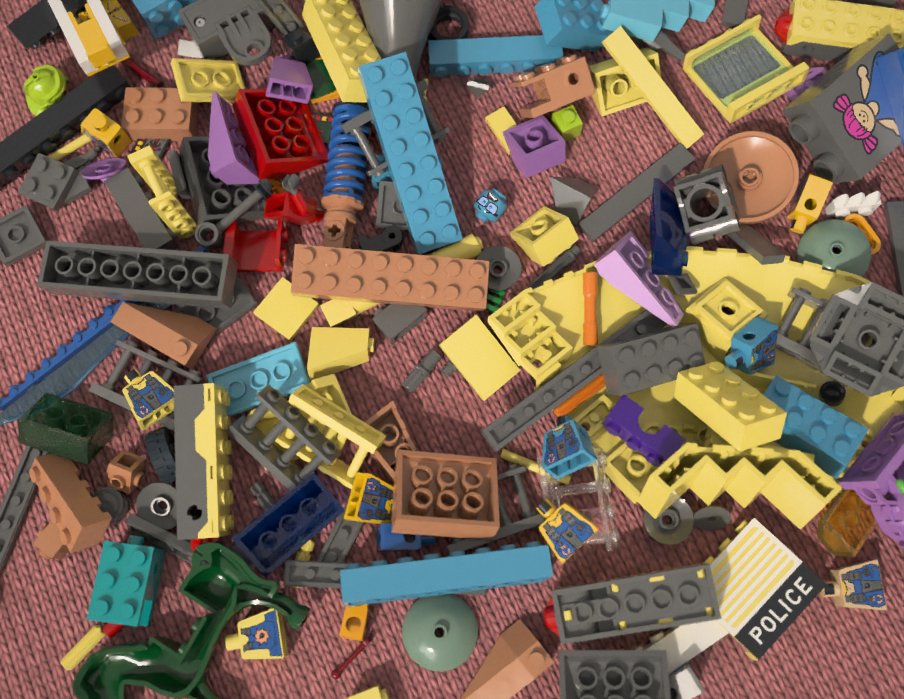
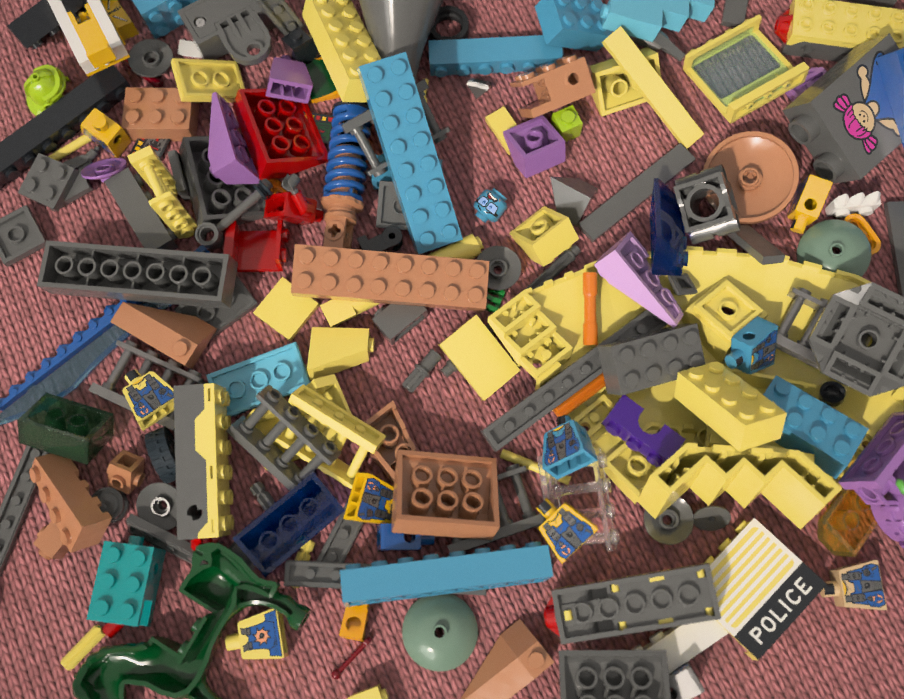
(150, 51): none -> dark grey dish

